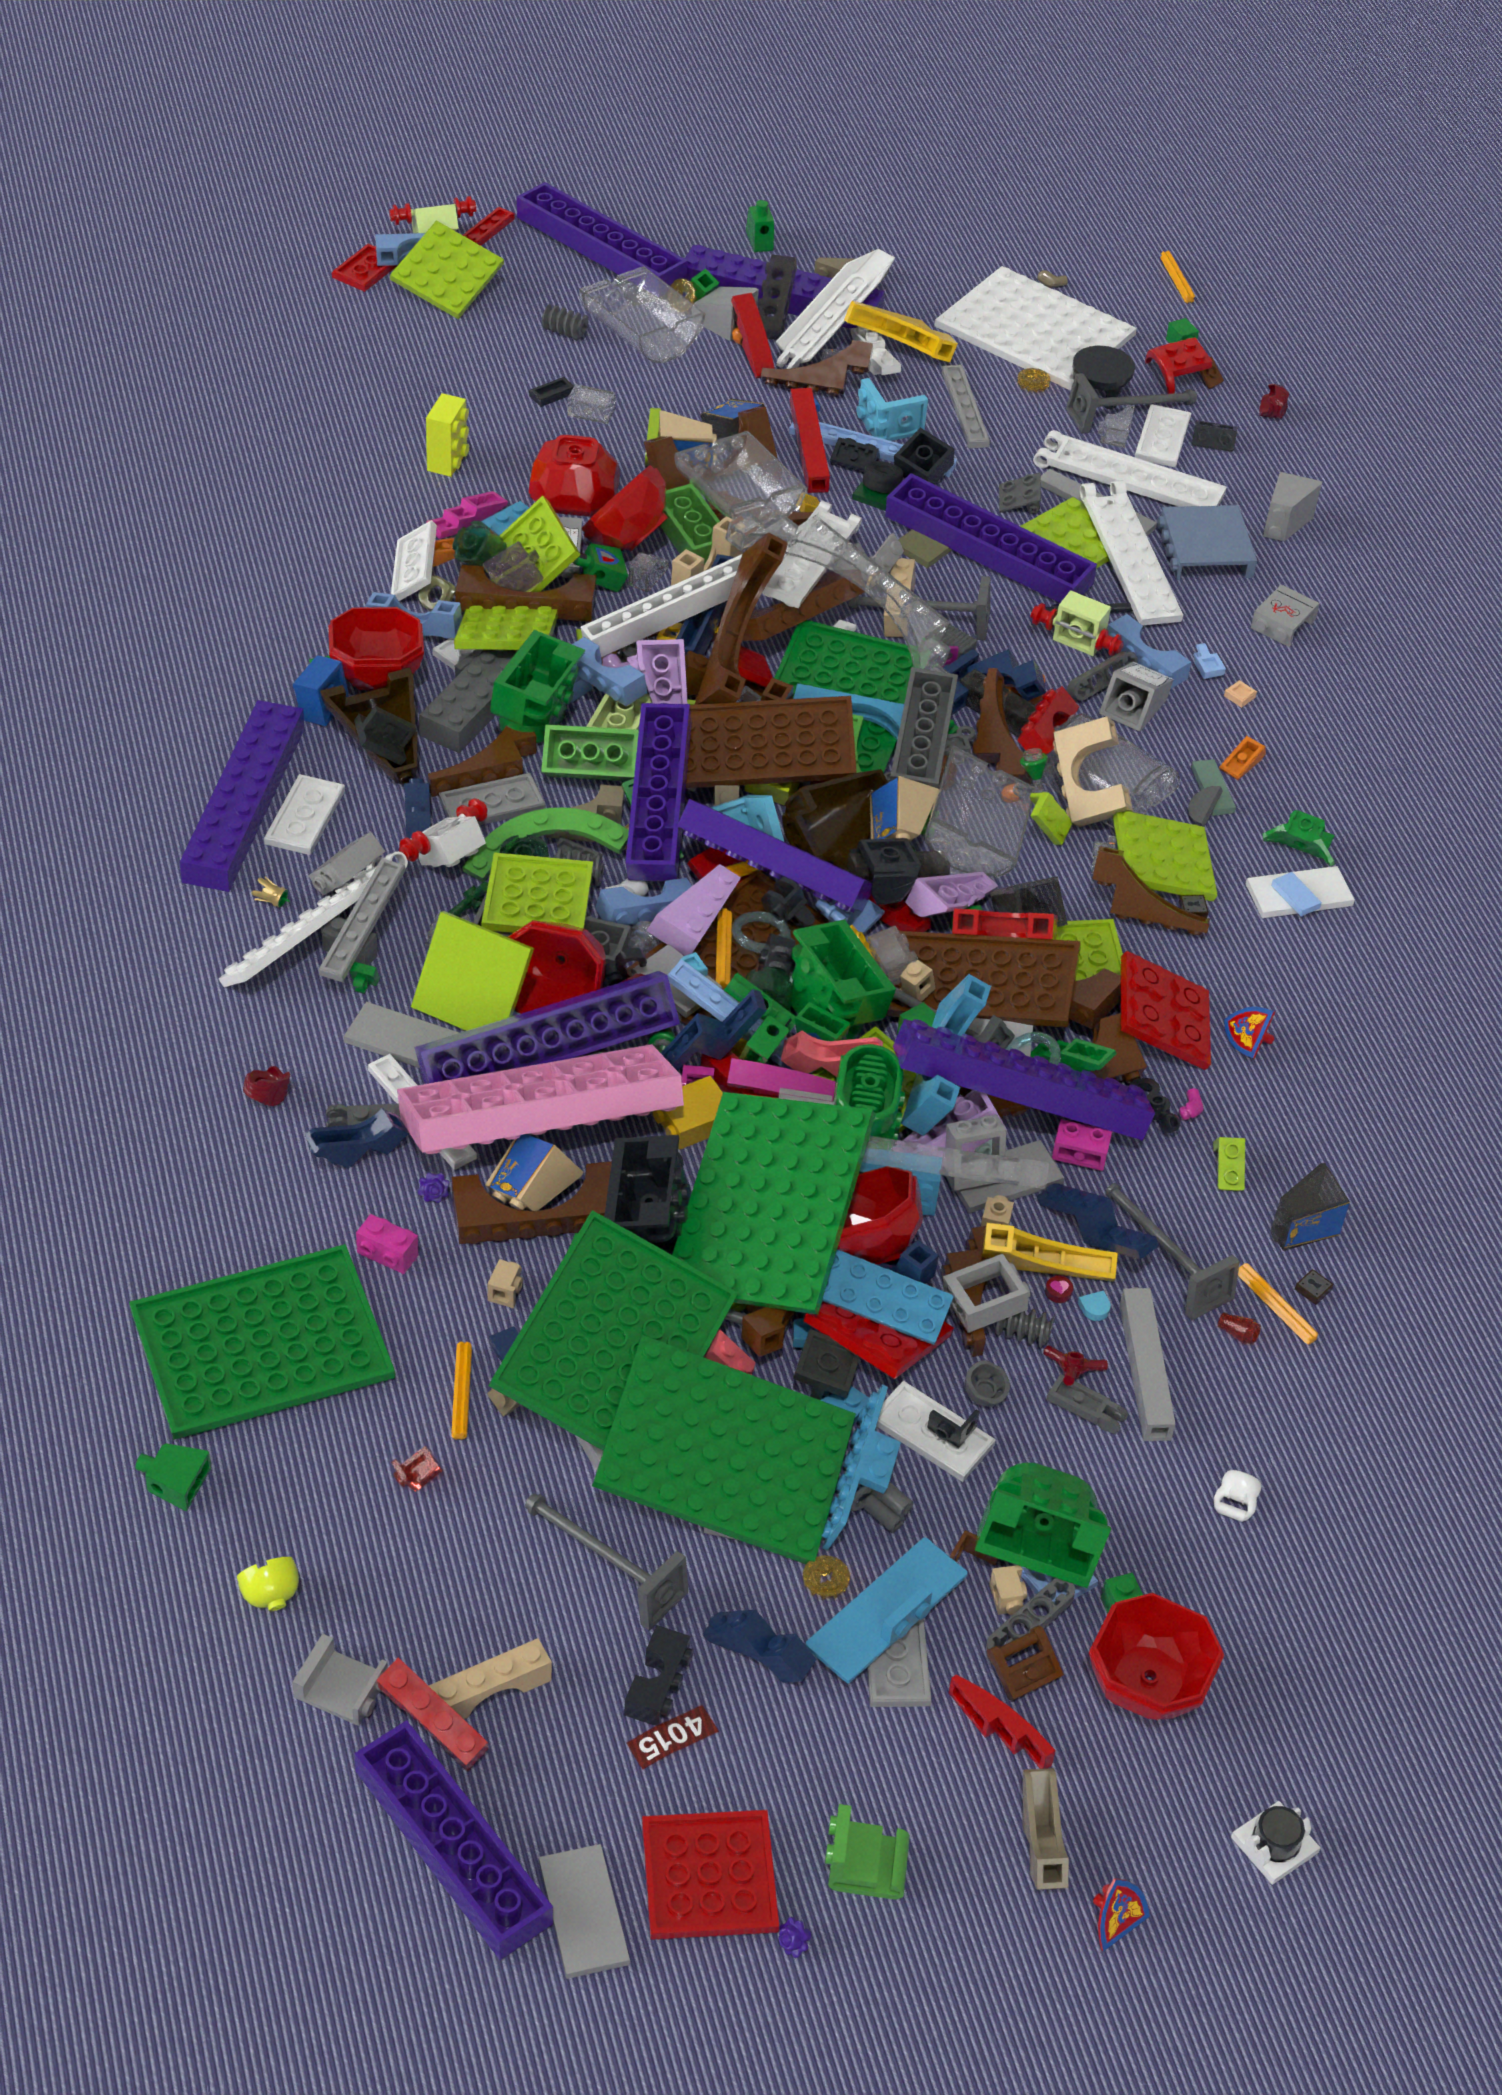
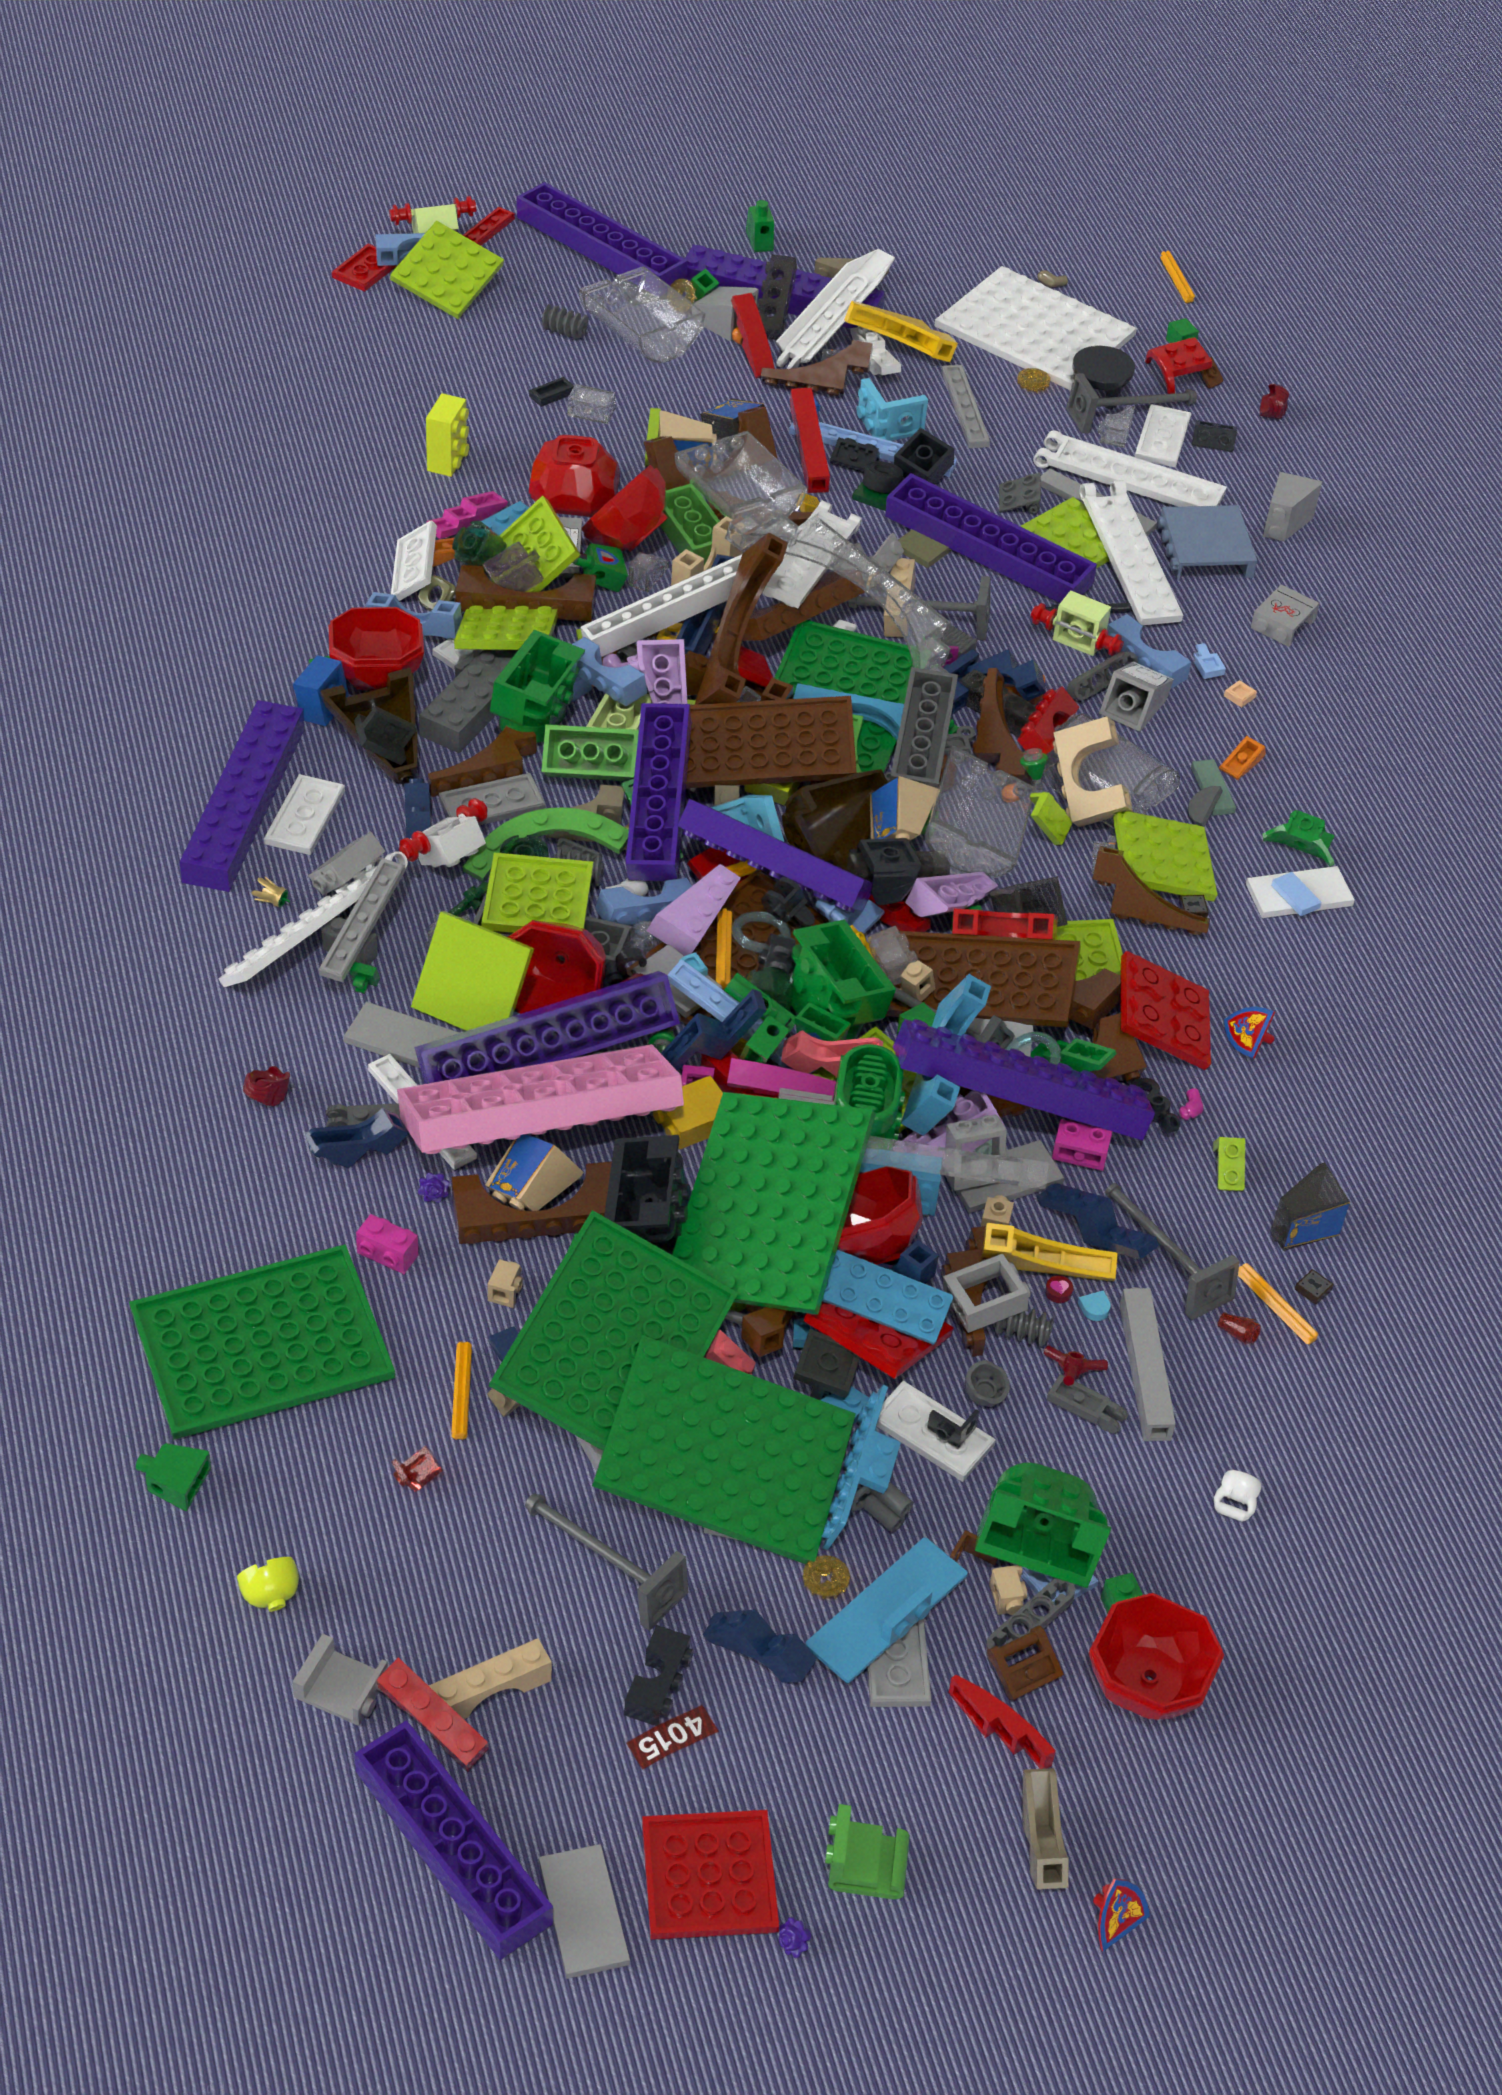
(1277, 1837): piece -> none

